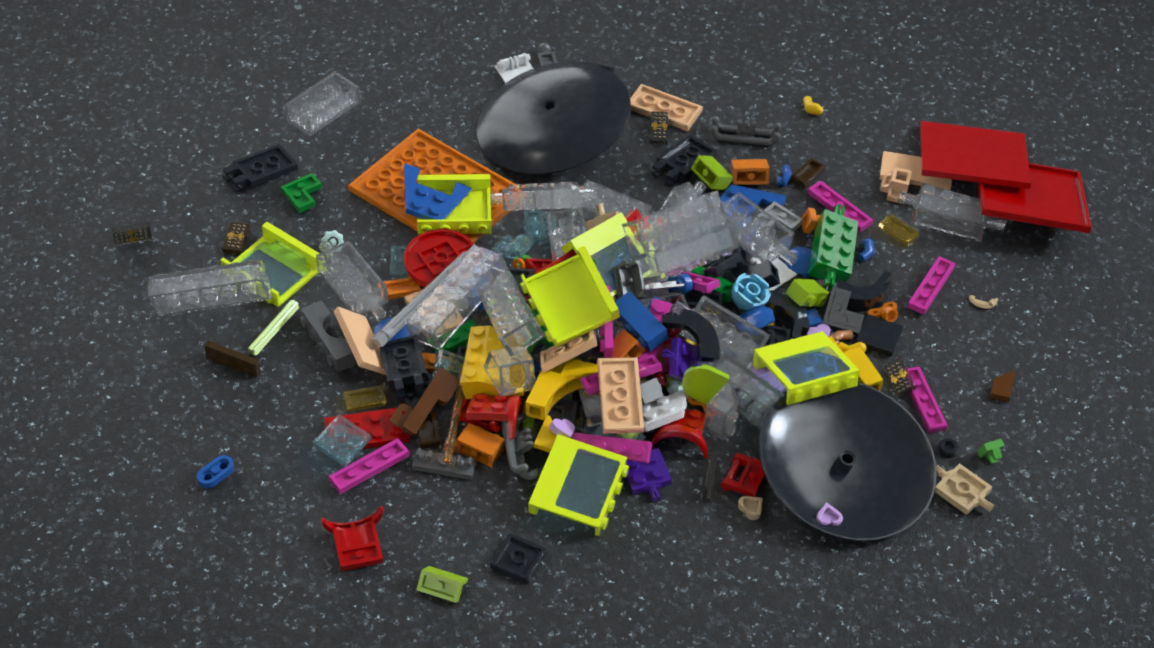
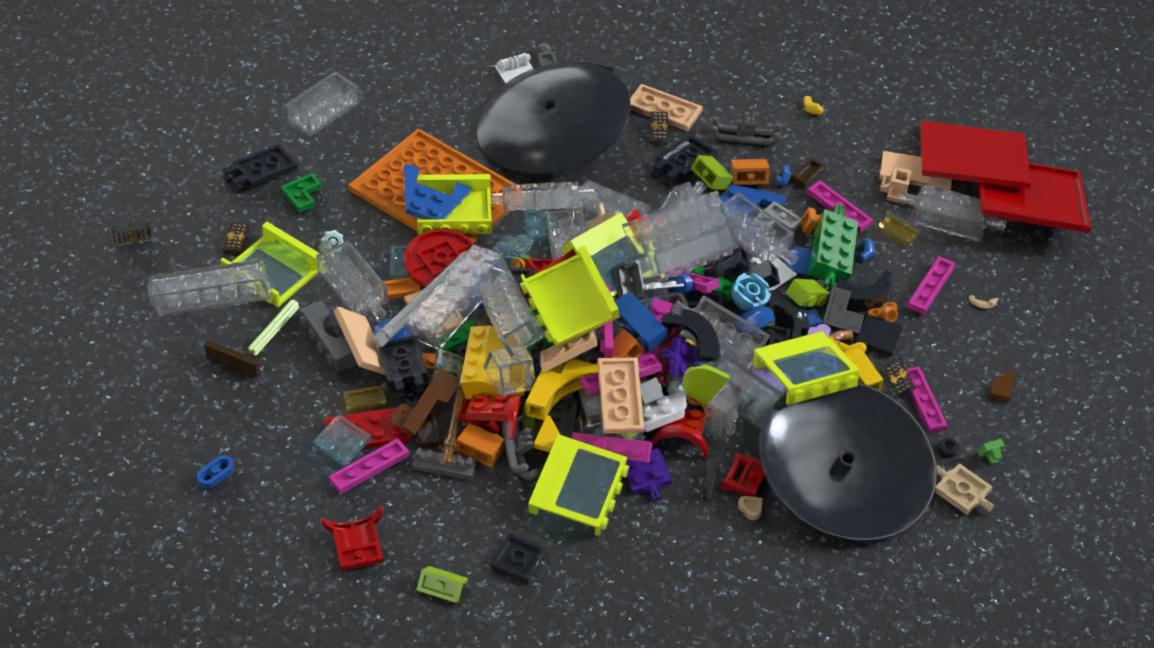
(562, 427): lavender tile -> none
(829, 515): lavender tile -> none

